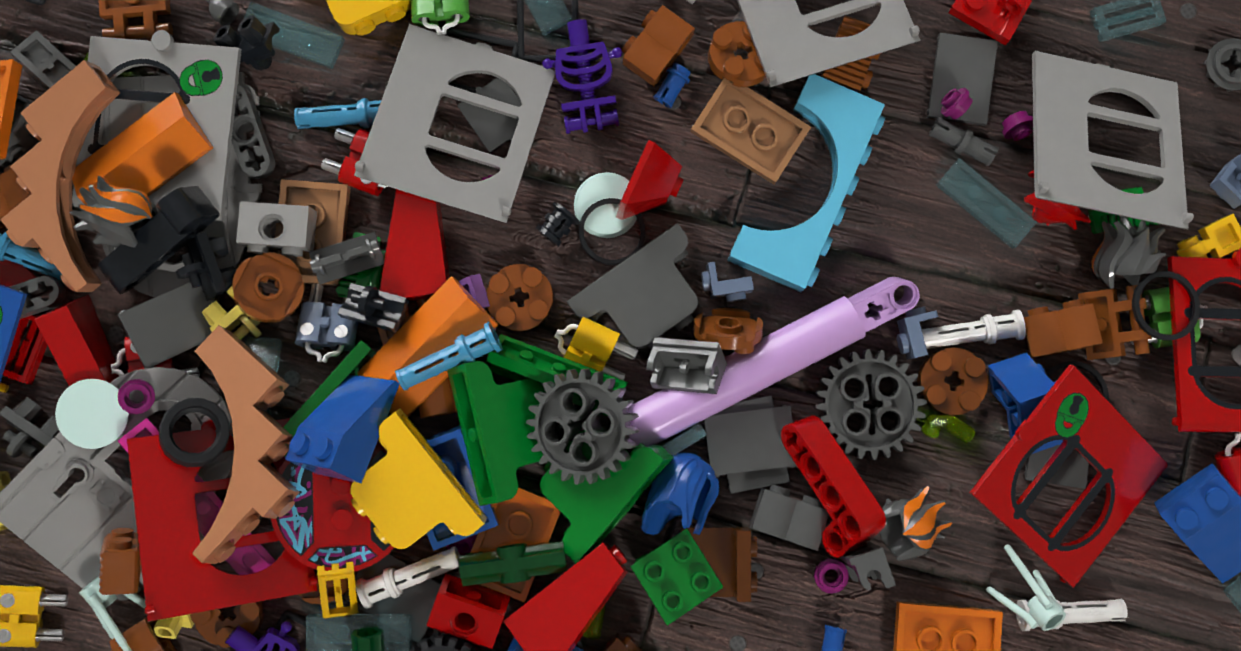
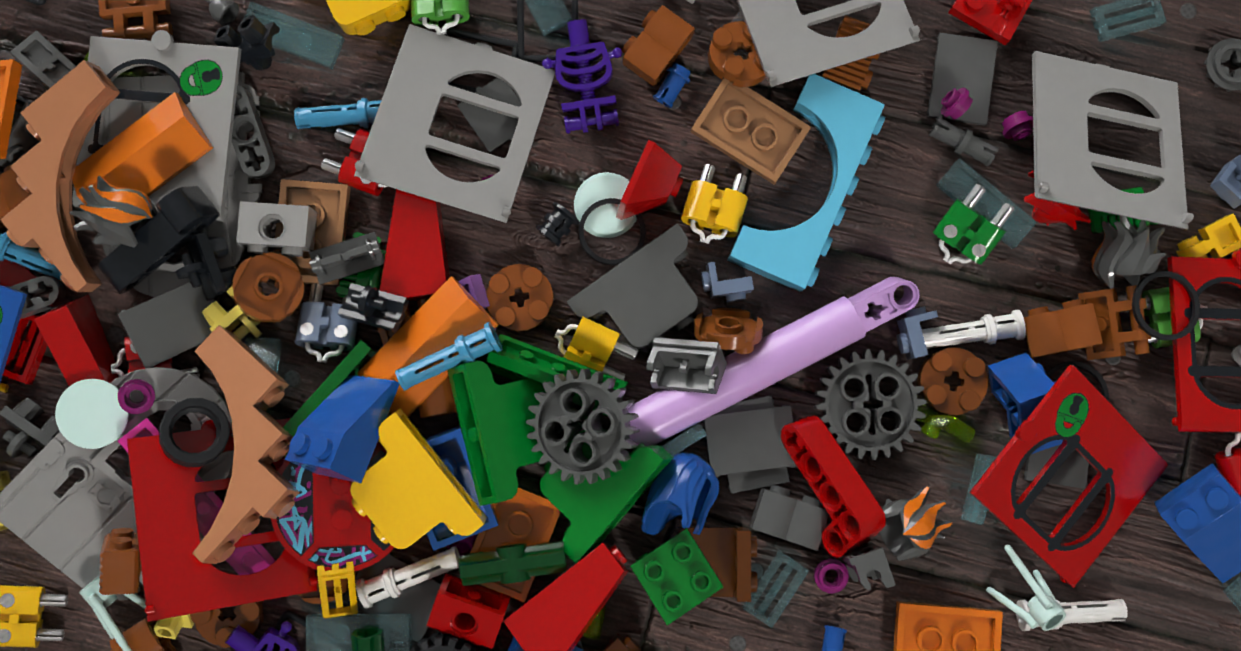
(714, 207): none -> yellow piece
(787, 596): none -> clear light blue tile
(969, 230): none -> green piece
(973, 509): none -> clear light blue tile

